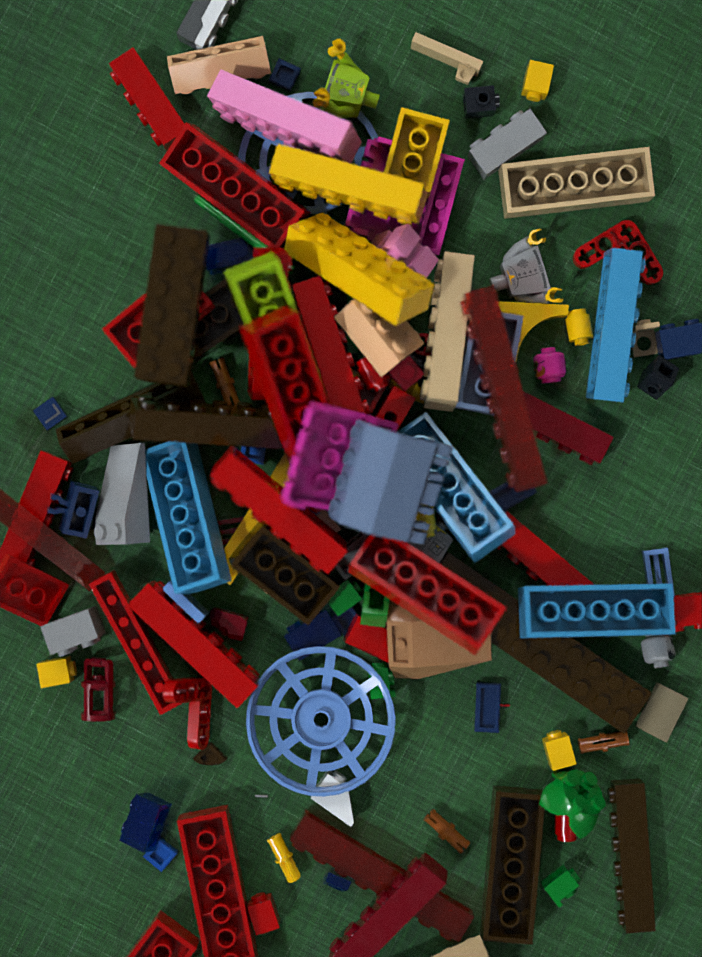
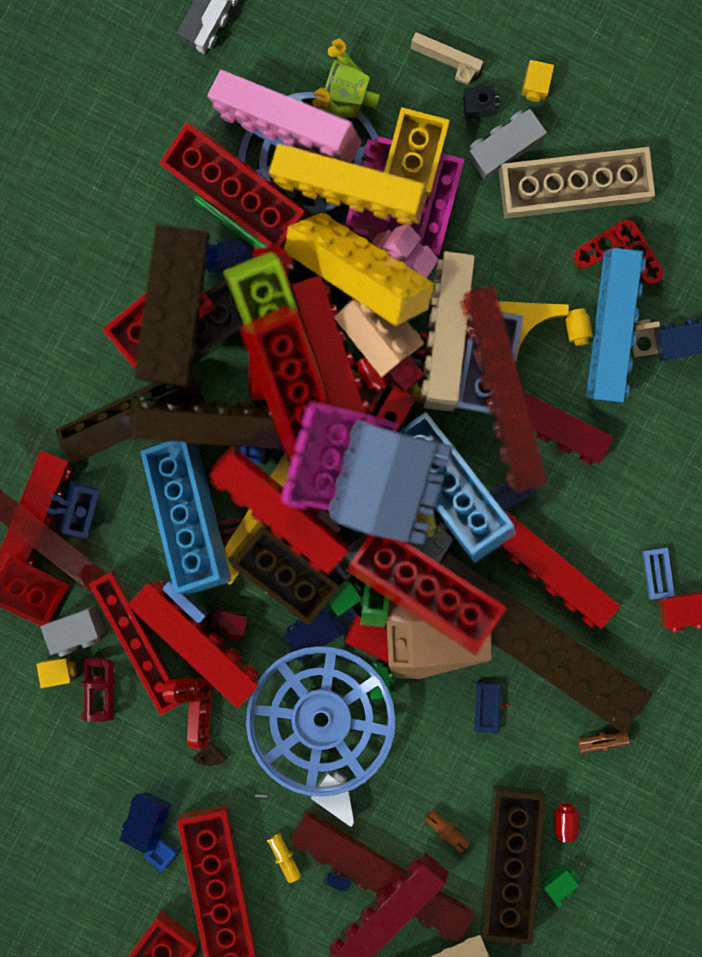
(50, 413): dark blue tile -> none
(123, 499): light grey slope -> none
(147, 96): red brick -> none
(200, 67): light nougat brick -> none
(224, 381): dark orange pin -> none
(263, 913): red brick -> none
(284, 75): dark blue tile -> none
(525, 273): light grey torso -> none
(549, 365): dark pink head -> none
(558, 750): yellow brick -> none
(576, 796): green brick -> none
(596, 610): dark azure brick -> none
(632, 855): dark brown brick -> none
(657, 377): black brick -> none
(658, 650): light grey head -> none
(661, 712): dark tan brick -> none

